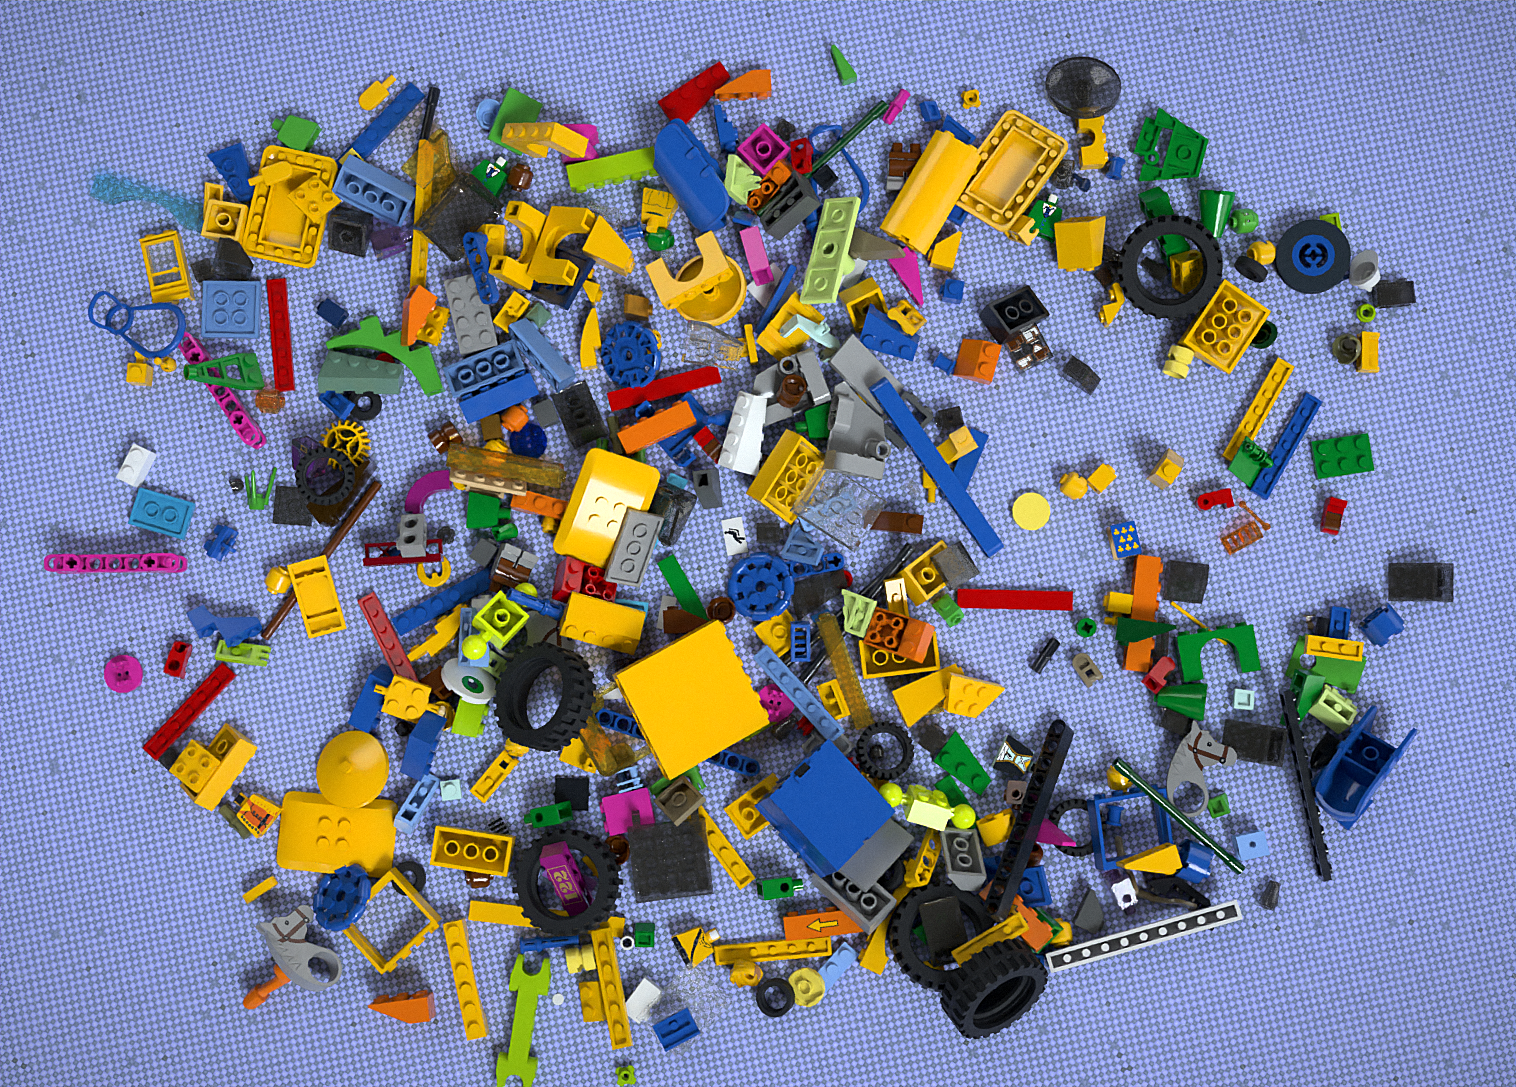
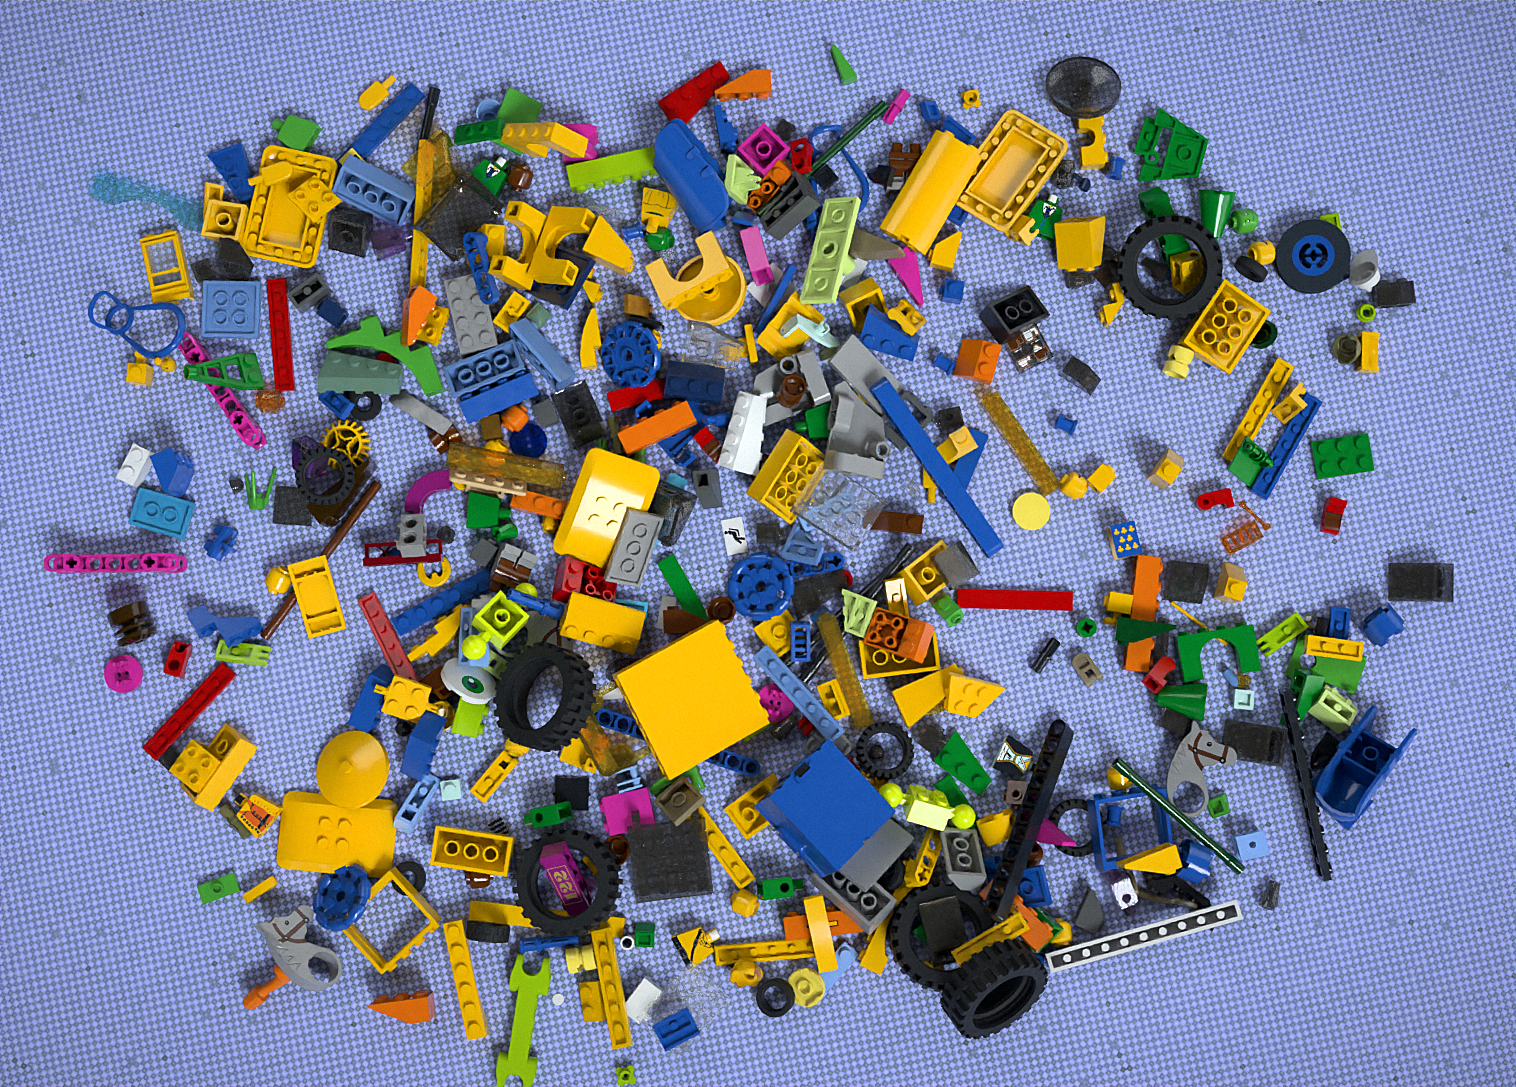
(130, 620): none -> dark brown wheel
(173, 471): none -> blue slope
(219, 888): none -> bright green plate
(309, 292): none -> dark grey brick
(421, 412): none -> flat silver sticker
(478, 132): none -> green plate
(487, 932): none -> black tyre
(649, 323): none -> black piece
(694, 383): none -> dark blue slope
(744, 903): none -> yellow head
(820, 933): none -> yellow slope
(882, 175): none -> black plate
(1019, 443): none -> clear yellow brick
(1065, 424): none -> blue bush
(1078, 279): none -> clear smoke cone
(1231, 584): none -> yellow slope
(1236, 680): none -> arm
(1282, 633): none -> lime hinge
(1290, 404): none -> yellow piece

